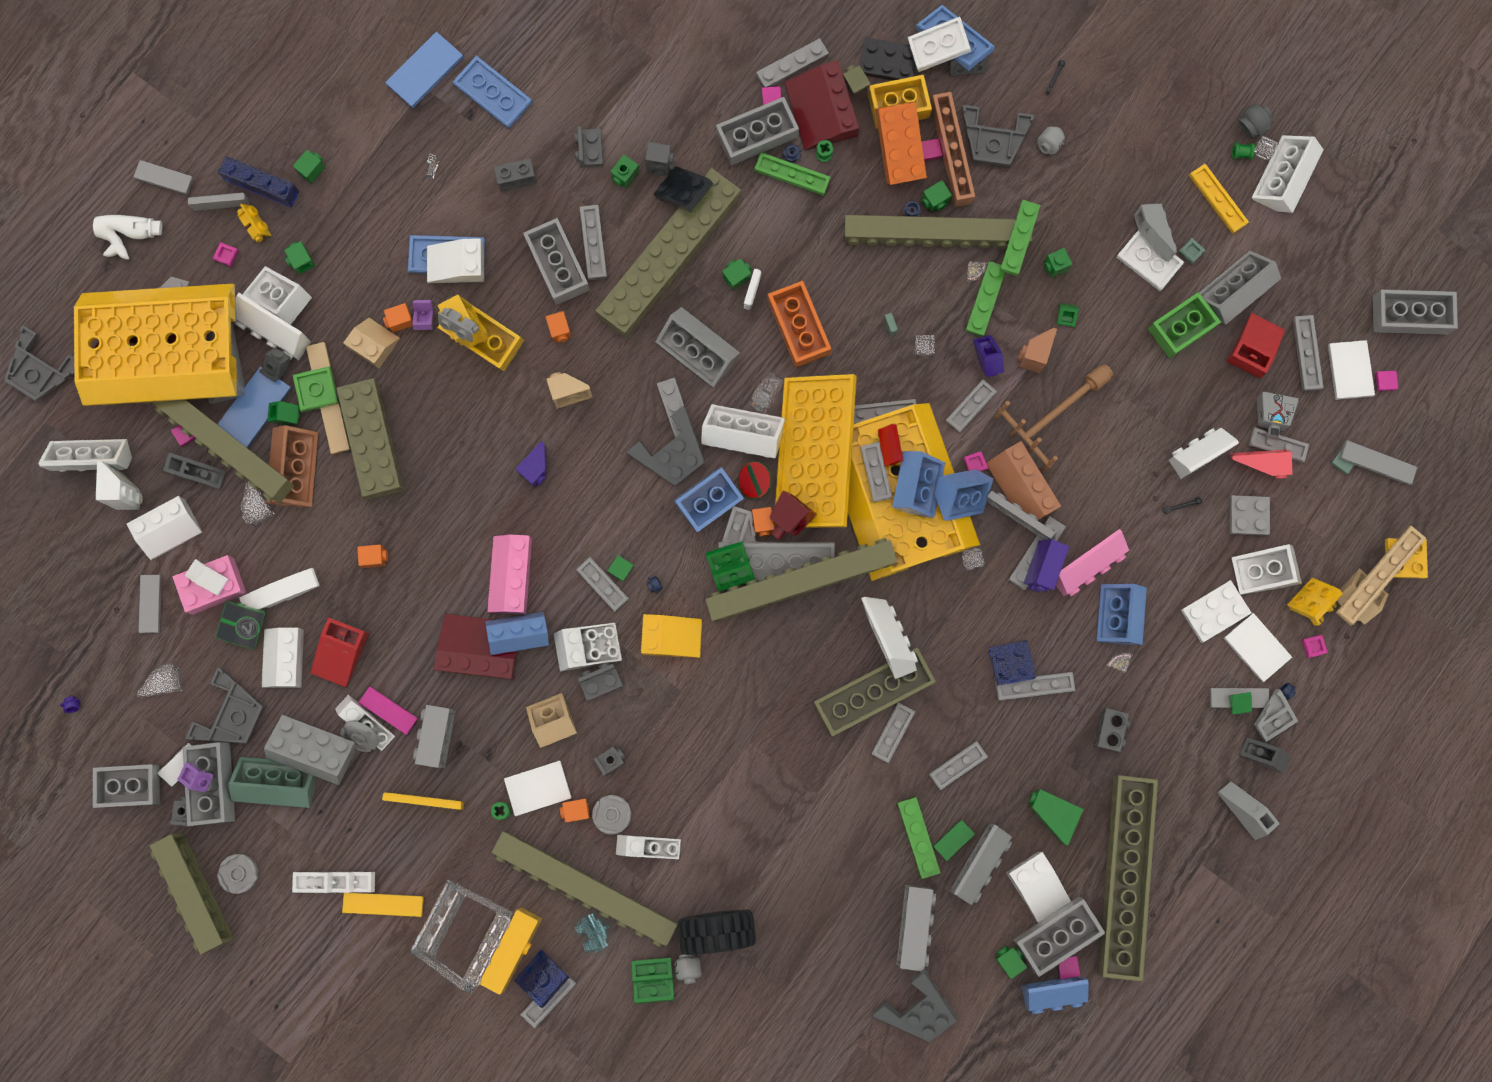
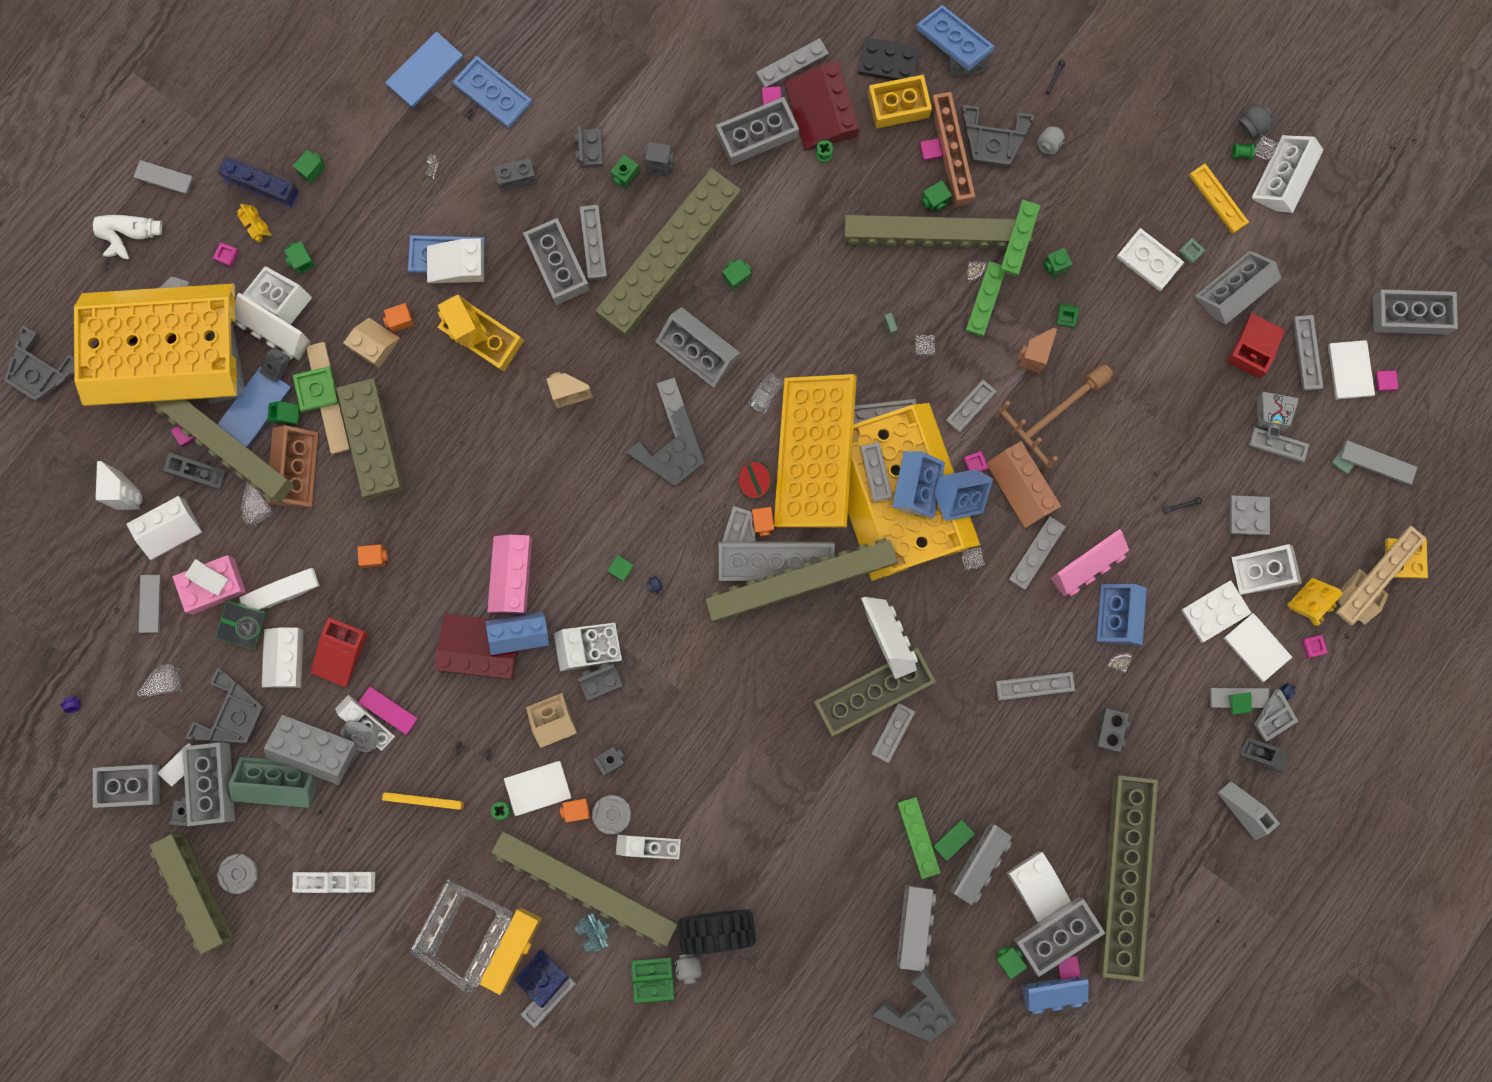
(84, 454): white slope -> none
(194, 778): medium lavender bracket -> none
(218, 201): light grey tile -> none
(383, 904): yellow tile -> none
(423, 315): medium lavender bracket -> none
(434, 736): light grey brick -> none
(450, 319): light grey hinge -> none
(534, 466): dark purple slope -> none
(558, 327): orange brick -> none
(602, 584): light grey tile -> none
(671, 636): yellow slope -> none
(683, 188): black plate -> none
(708, 499): medium blue slope -> none
(730, 566): green slope -> none
(742, 431): white slope -> none
(750, 296): white tile -> none
(790, 515): dark red torso -> none
(792, 157): dark blue plate -> none
(792, 174): bright green plate -> none
(799, 324): orange brick -> none
(855, 79): olive slope -> none
(890, 445): red tile -> none
(900, 143): orange brick -> none
(912, 205): dark blue plate -> none
(939, 44): white tile -> none
(958, 765): light grey tile -> none
(989, 355): dark purple slope -> none
(1012, 662): clear blue plate -> none
(1015, 512): light grey plate -> none
(1046, 565): dark purple brick -> none
(1055, 814): green slope -> none
(1154, 227): light grey slope -> none
(1184, 325): bright green brick -> none
(1202, 451): white slope -> none
(1273, 462): coral slope -> none

